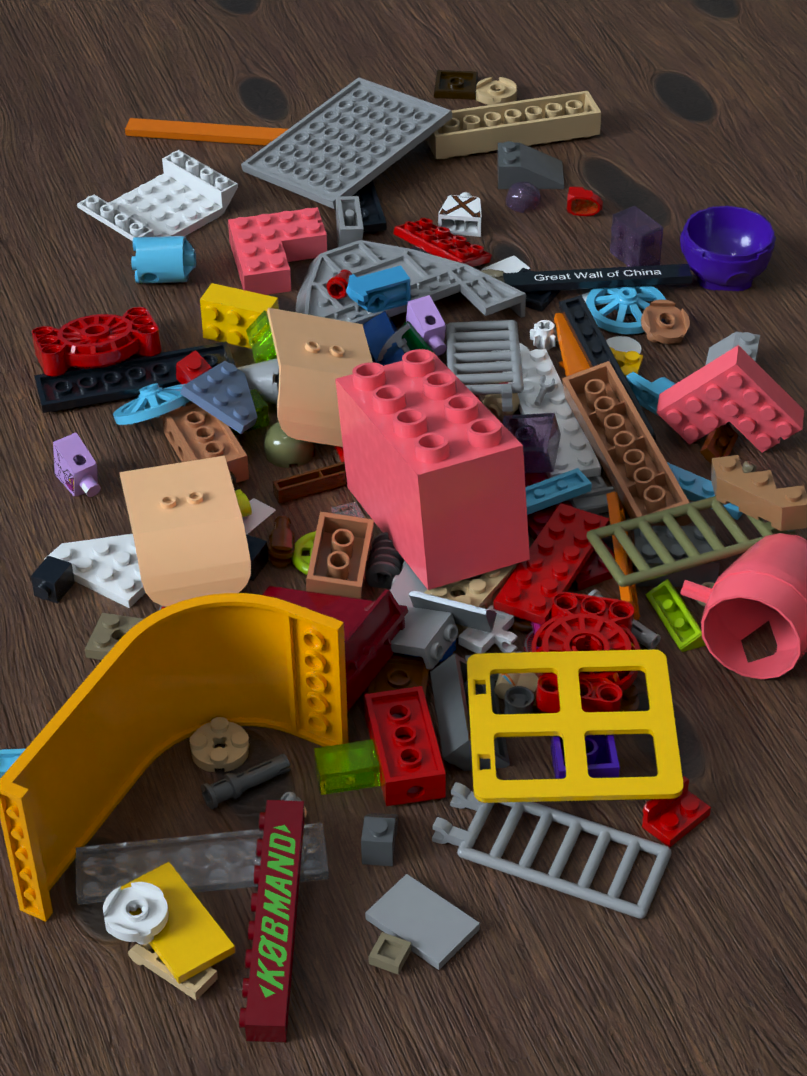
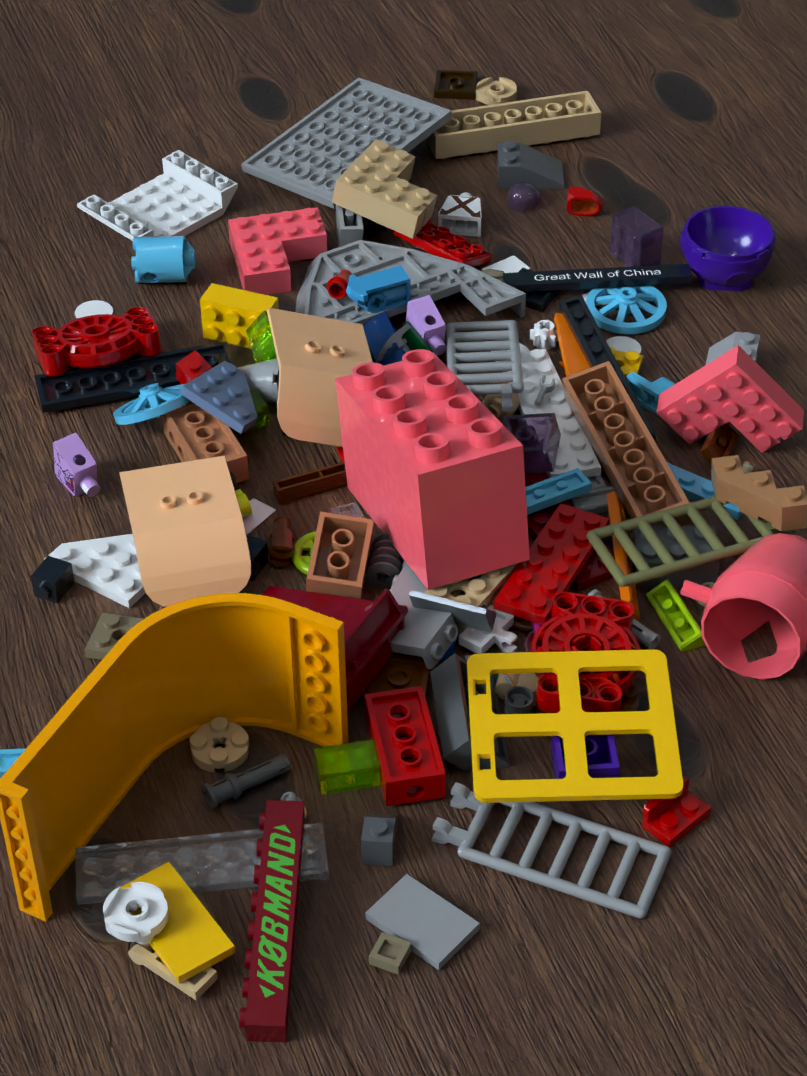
(93, 308): none -> white sticker
(202, 131): orange tile -> none
(284, 450): olive cylinder -> none
(380, 190): none -> tan piece
(661, 332): nougat plate -> none

